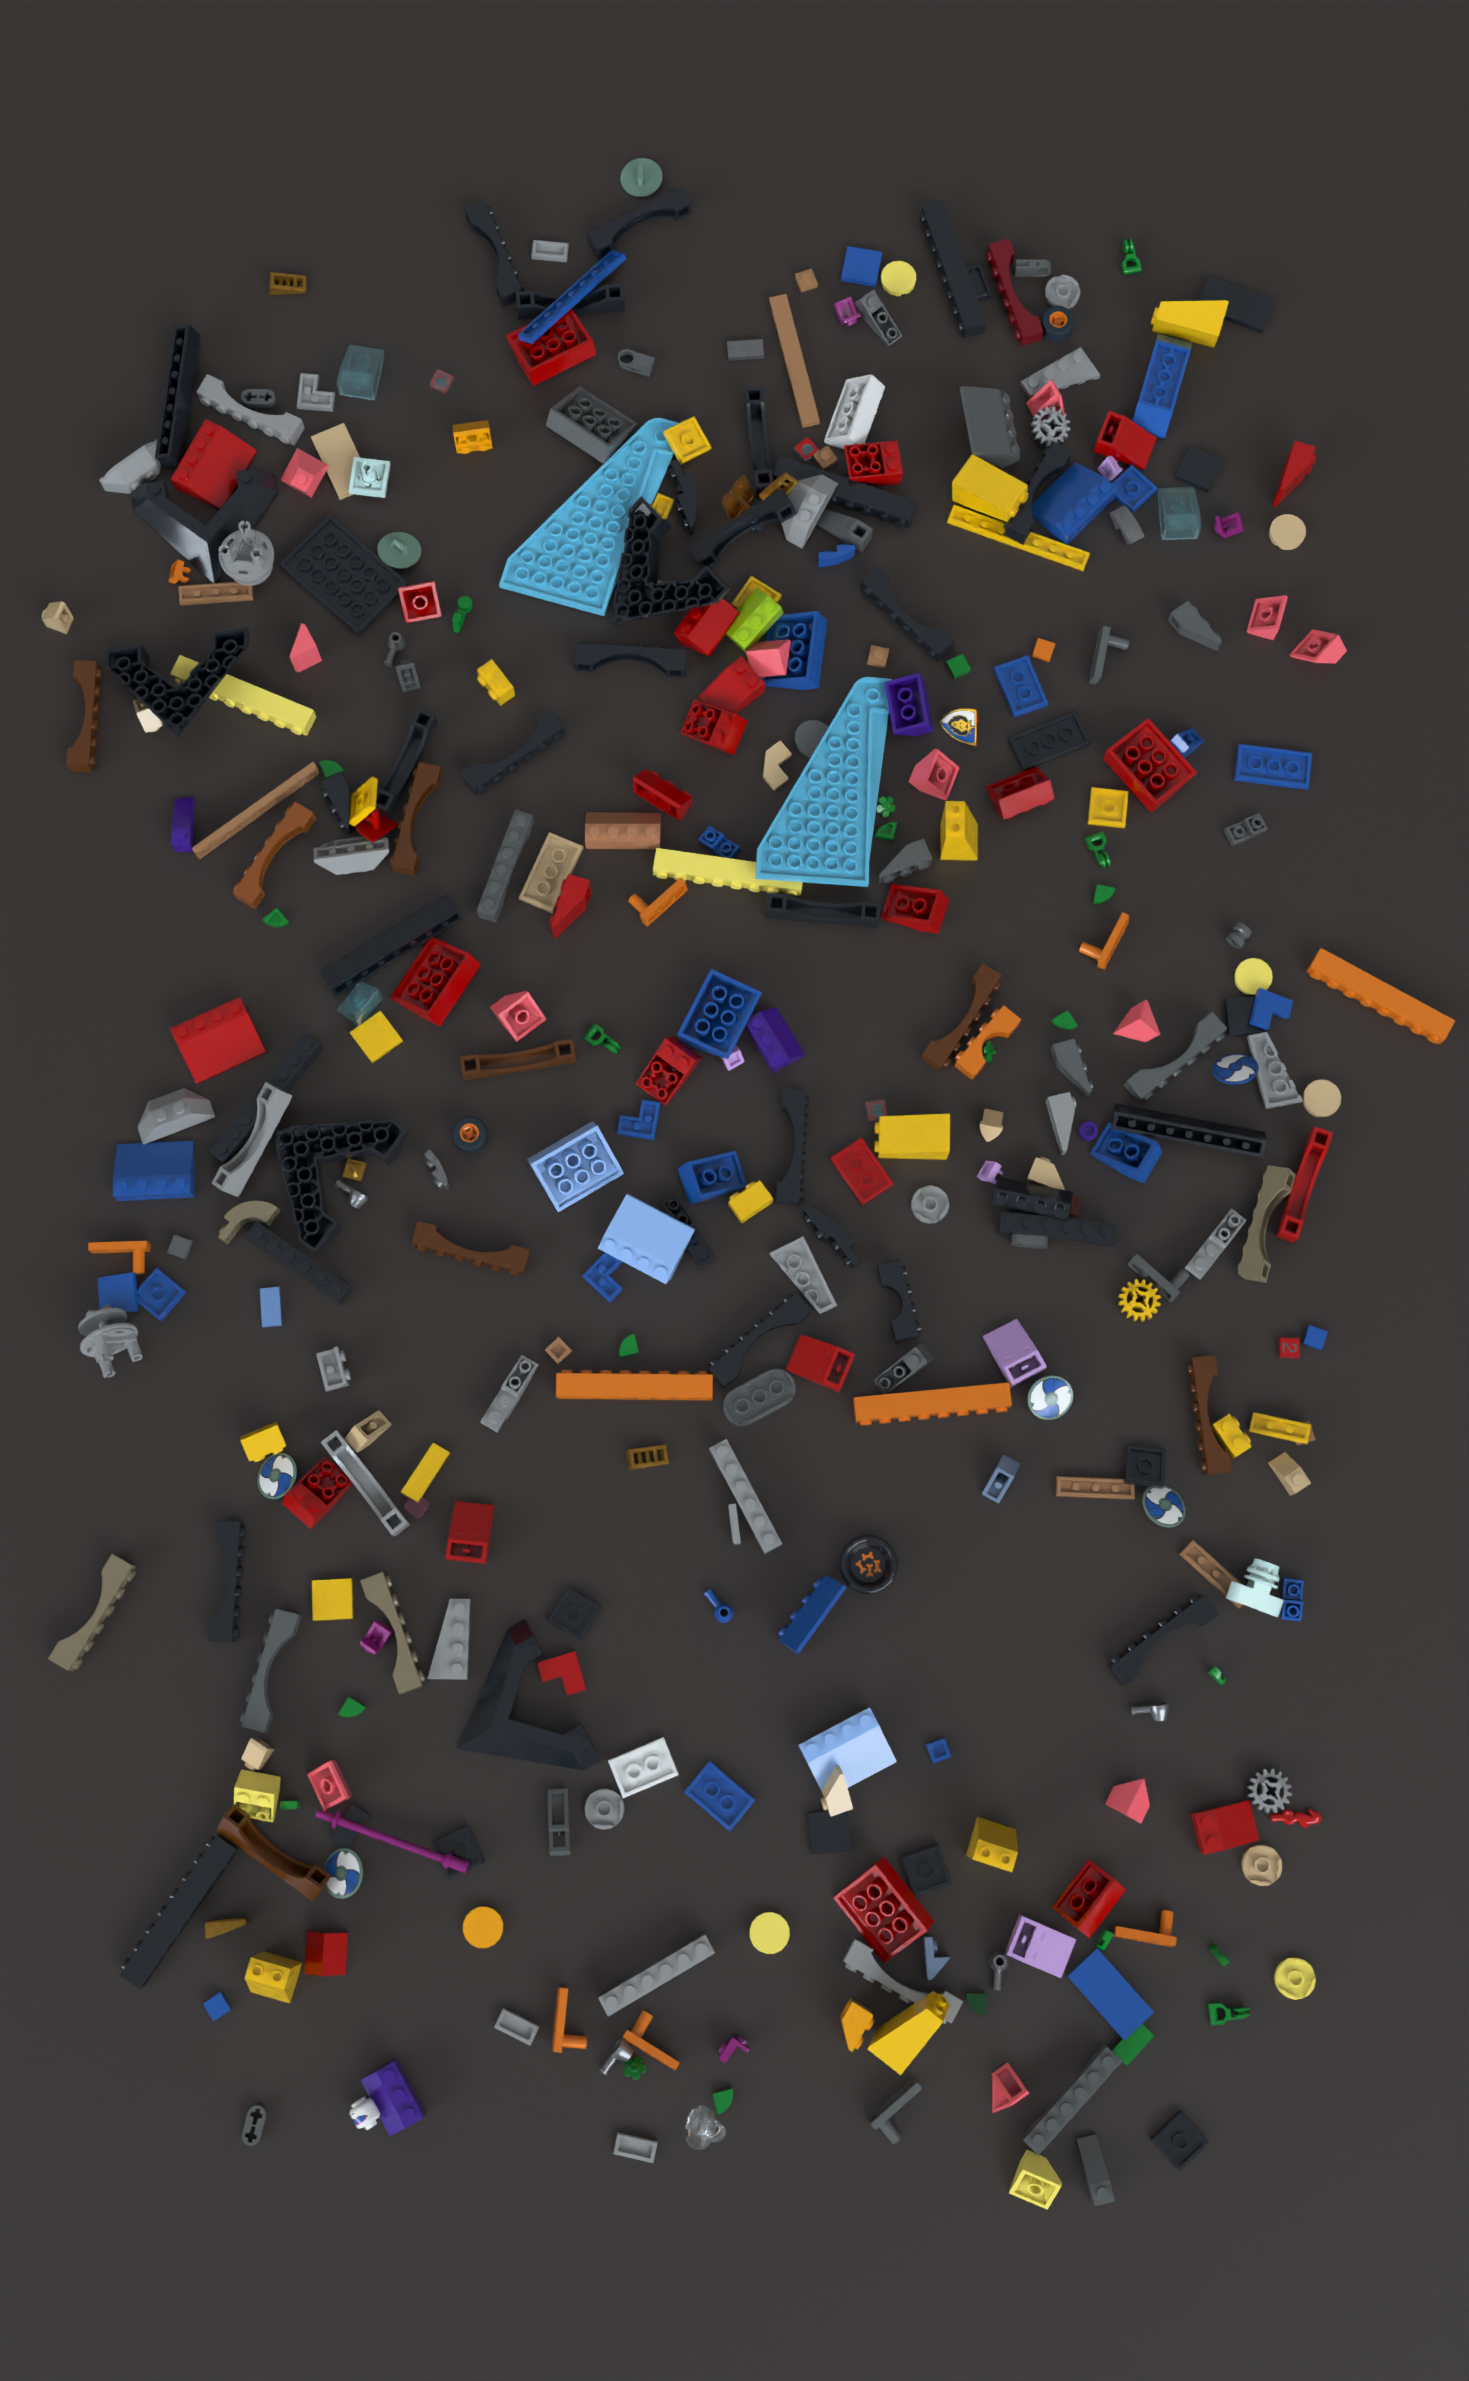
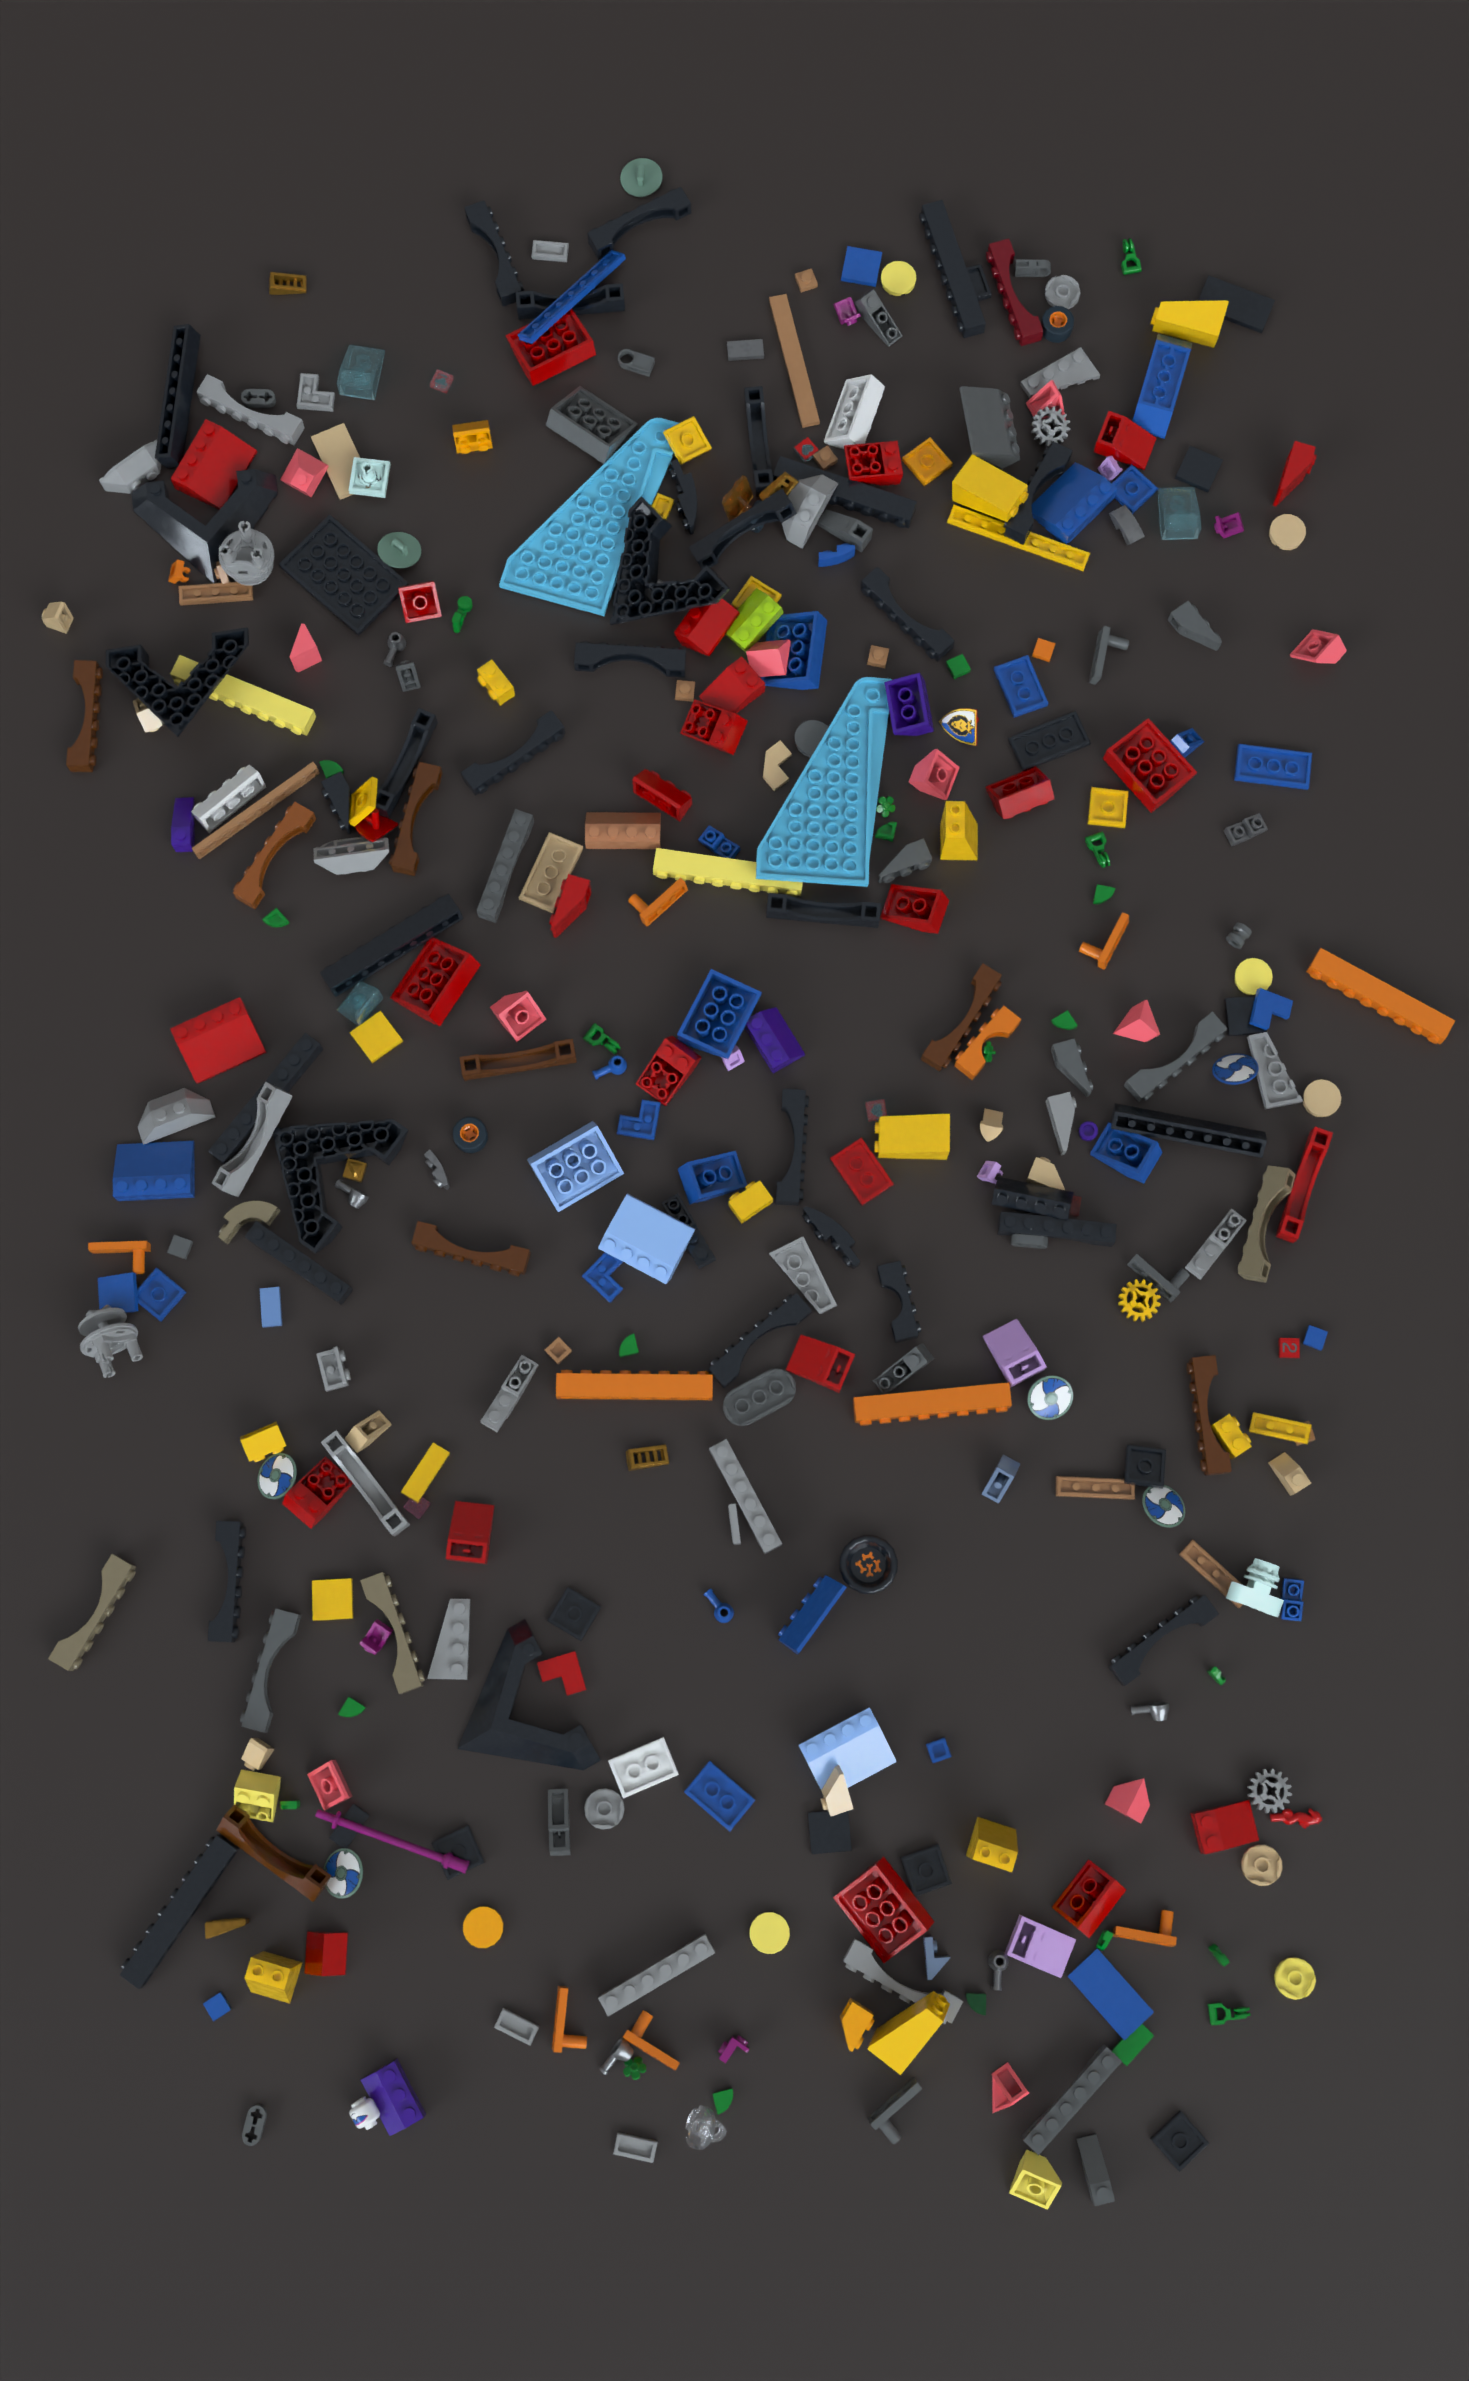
(220, 574): none -> plate
(228, 798): none -> white slope
(611, 1067): none -> blue bar
(685, 690): none -> medium nougat plate
(927, 461): none -> light orange tile
(930, 1204): light grey tile -> none
(1267, 616): coral slope -> none

